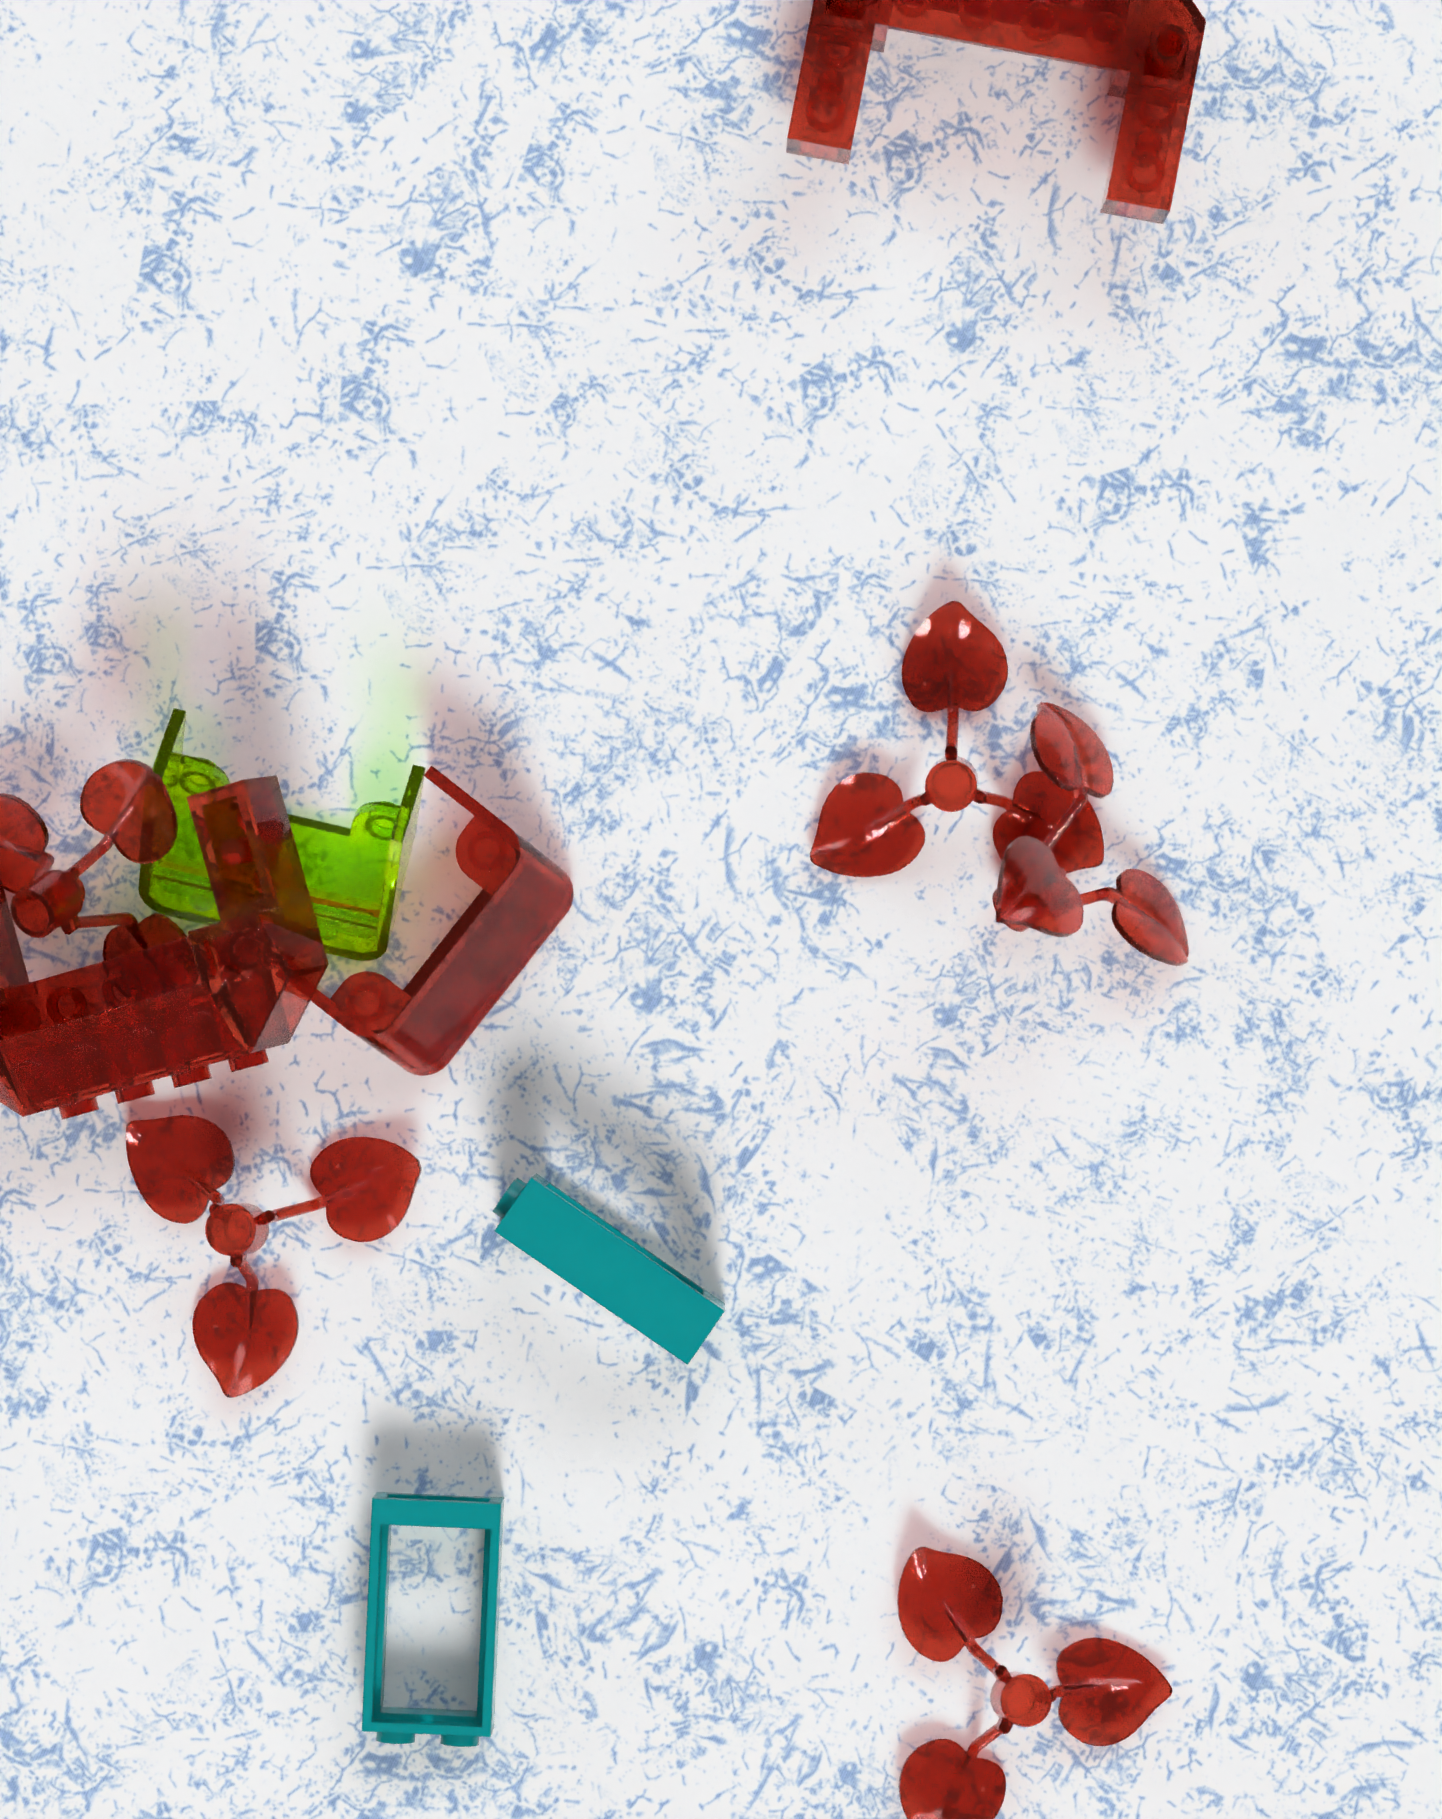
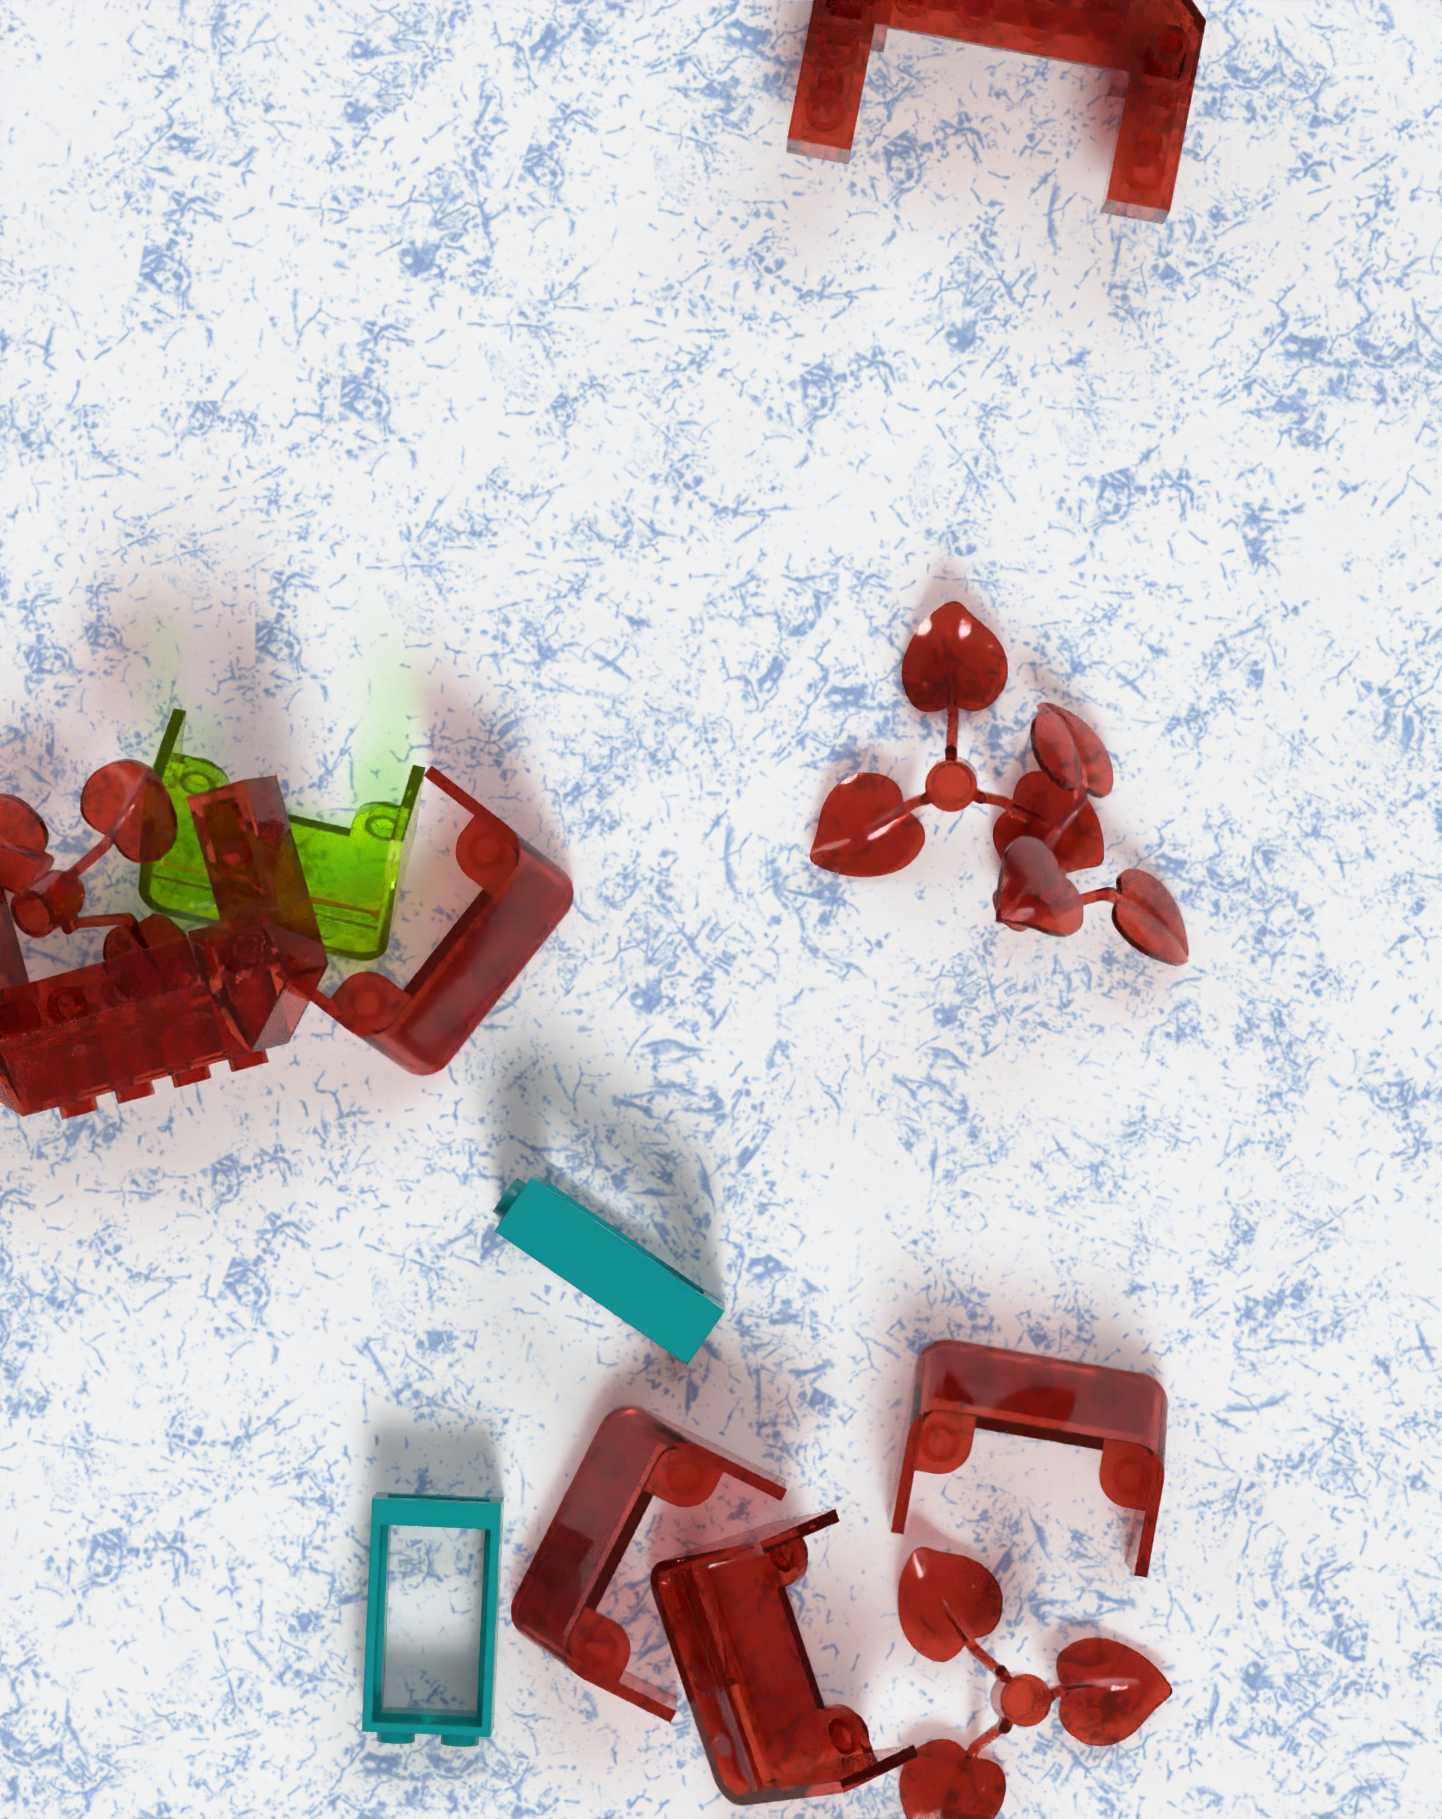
(238, 1328): clear red plant -> none
(622, 1469): none -> clear red windscreen
(752, 1673): none -> clear red windscreen
(1042, 1398): none -> clear red windscreen

